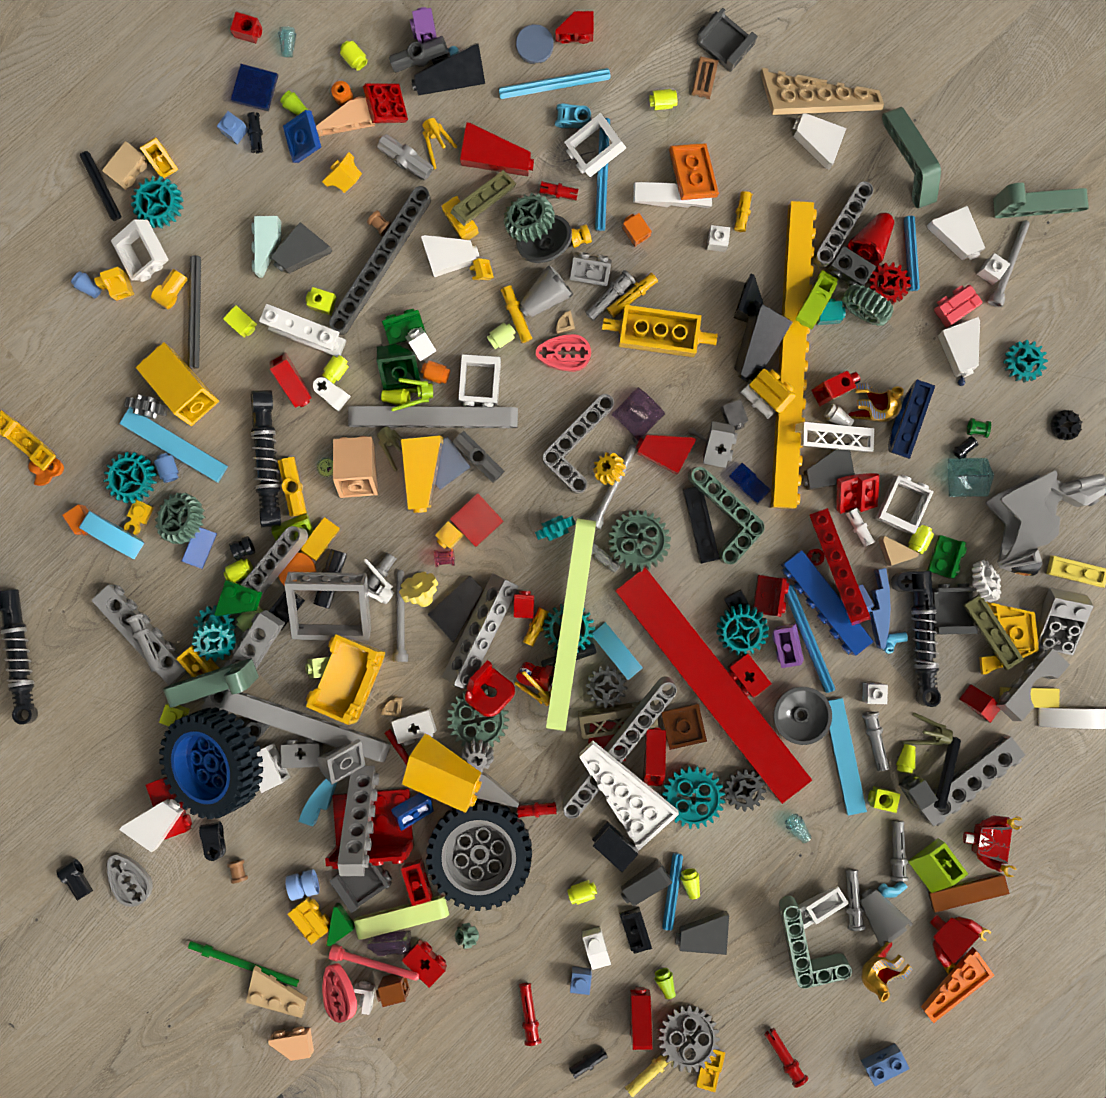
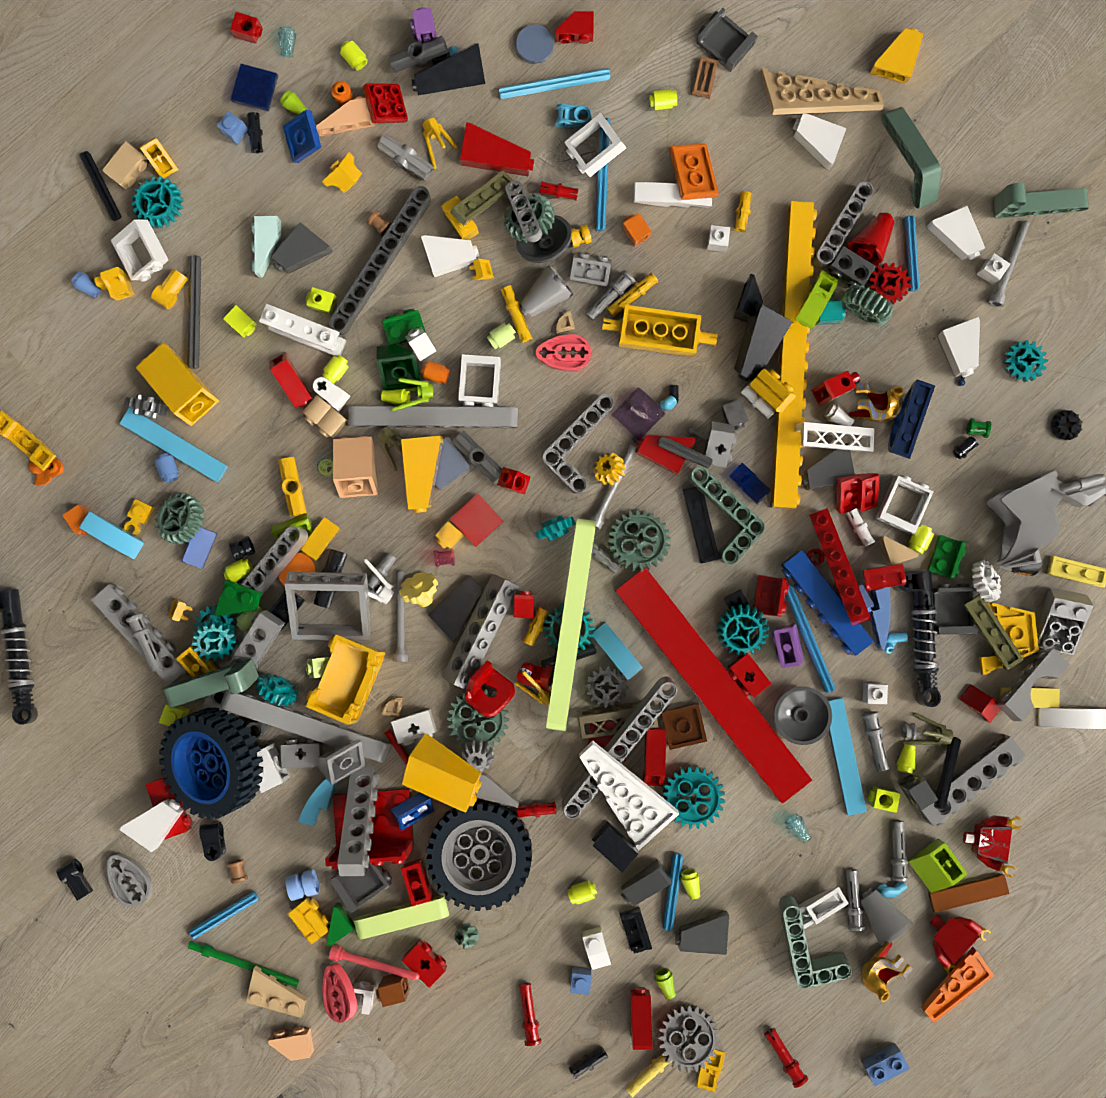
(134, 471): teal gear -> none
(177, 609): none -> yellow tile
(223, 915): none -> dark azure axle
(265, 457): black piece -> none
(276, 690): none -> teal gear
(324, 416): none -> tan brick
(390, 943): slope -> none
(513, 480): none -> red brick
(522, 211): none -> light grey beam
(672, 400): none -> arm
(685, 452): none -> dark grey axle
(736, 792): dark grey gear -> none
(884, 577): none -> red hinge
(900, 57): none -> yellow slope
(909, 731): none -> light grey bush
(958, 305): coral brick -> none
(969, 477): clear light blue slope -> none

